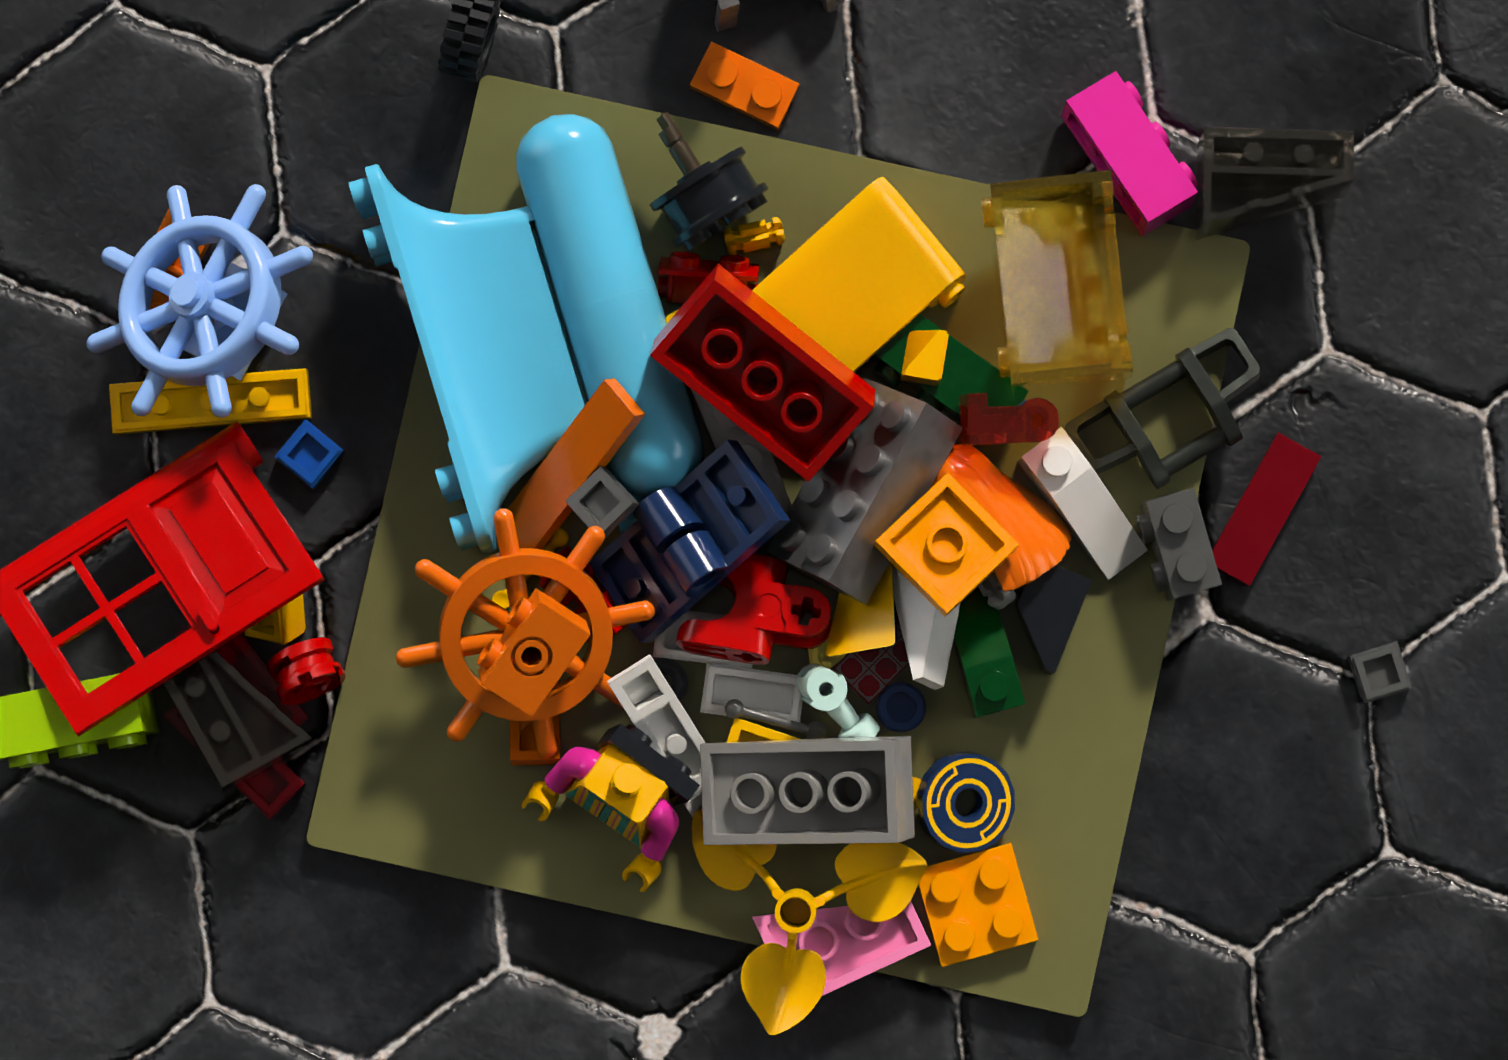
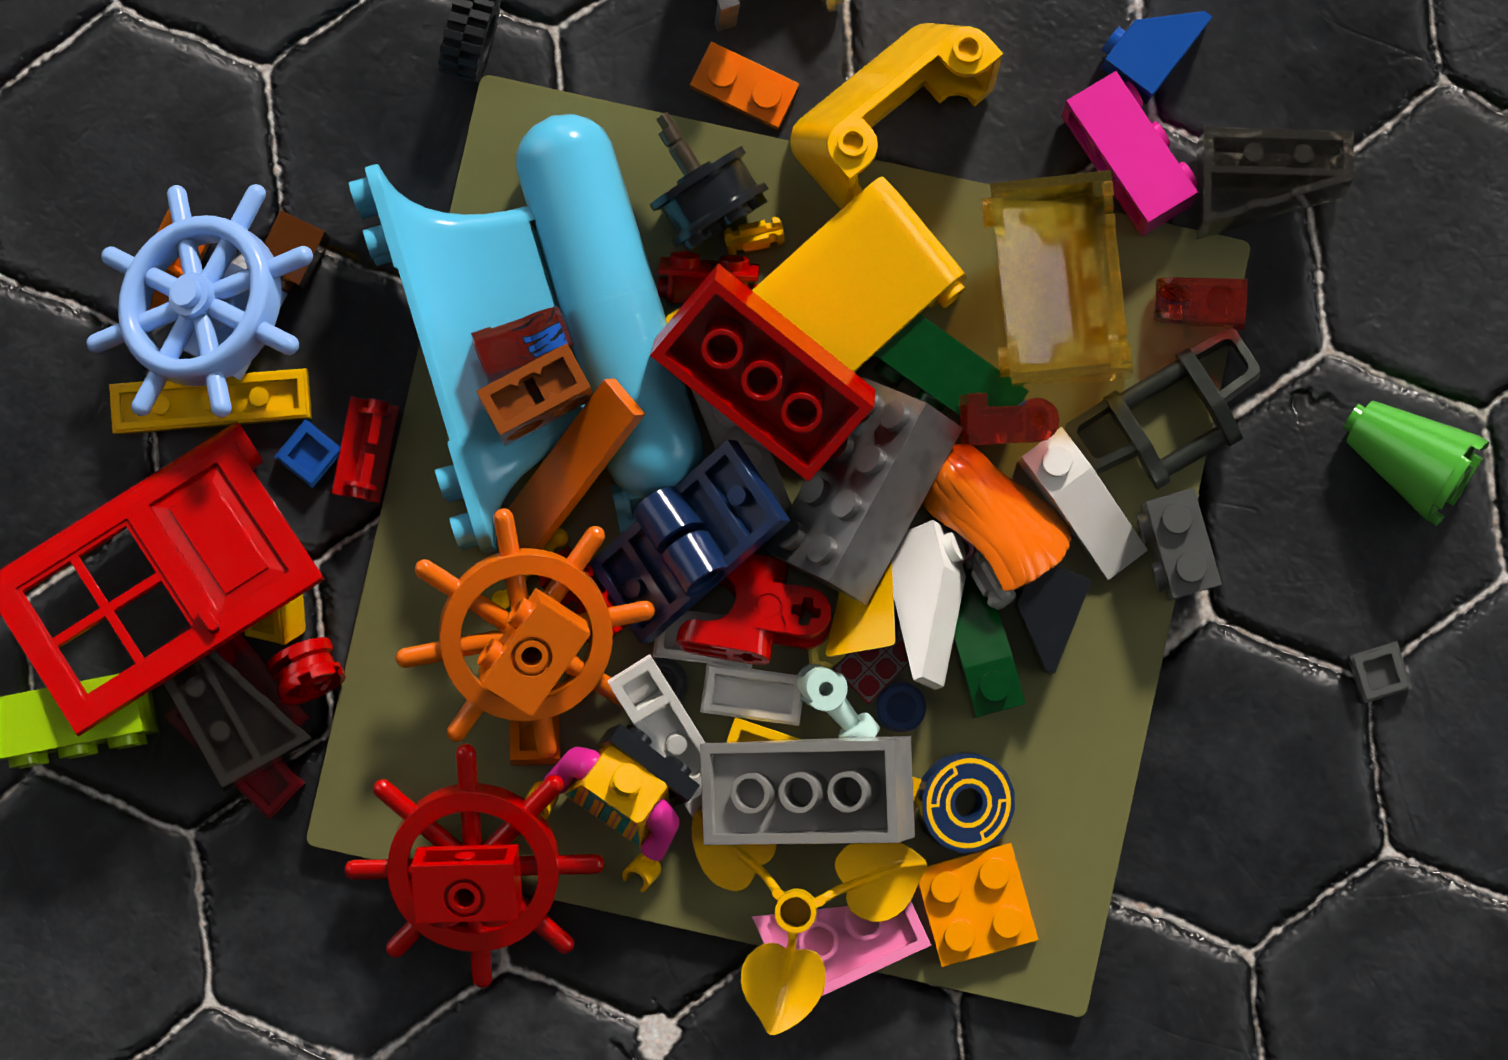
(291, 233): none -> reddish brown brick
(365, 449): none -> red hinge
(473, 889): none -> red piece
(520, 342): none -> clear red leg
(535, 394): none -> dark orange brick
(602, 501): dark grey tile -> none
(814, 730): dark grey hinge -> none
(837, 134): none -> yellow windscreen
(925, 356): yellow slope -> none
(946, 544): light orange plate -> none
(1152, 49): none -> blue slope
(1201, 301): none -> clear red leg
(1263, 508): dark red tile -> none
(1415, 455): none -> bright green cone

